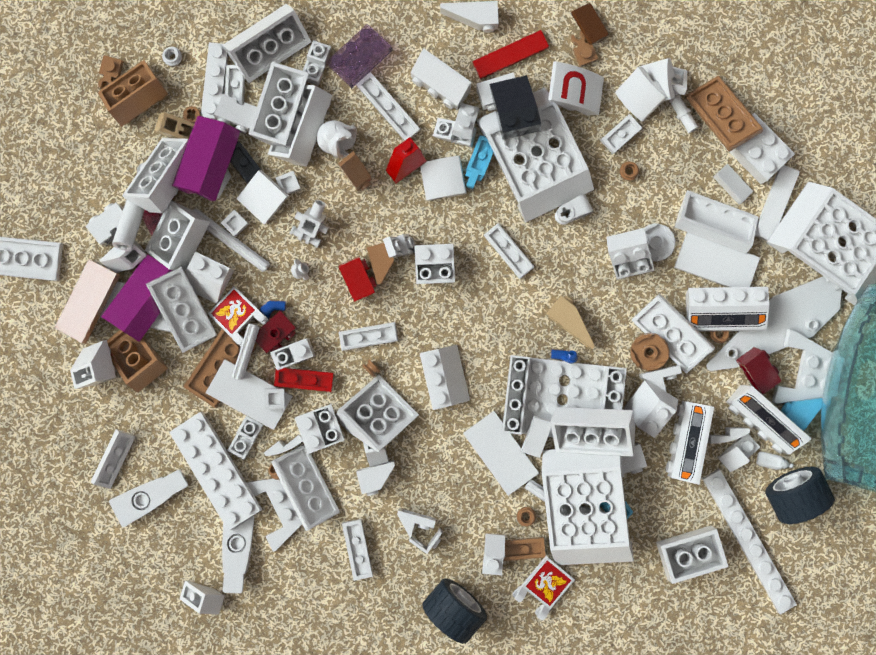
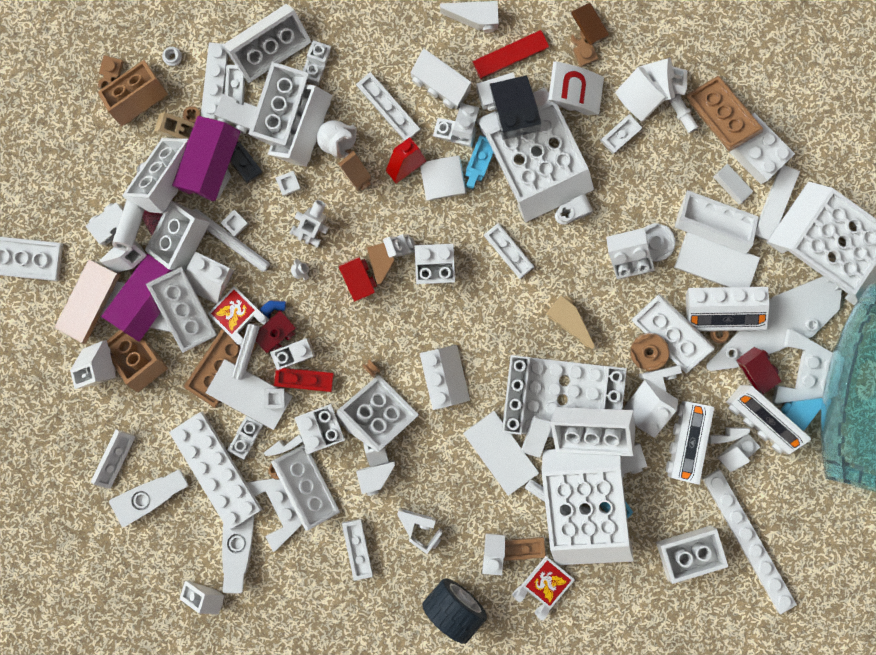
(262, 197): white tile -> none
(359, 56): clear purple plate -> none
(368, 336): white tile -> none
(528, 522): medium nougat plate -> none
(567, 356): blue arm -> none
(633, 166): medium nougat plate -> none
(772, 461): white piece -> none
(800, 495): black wheel -> none

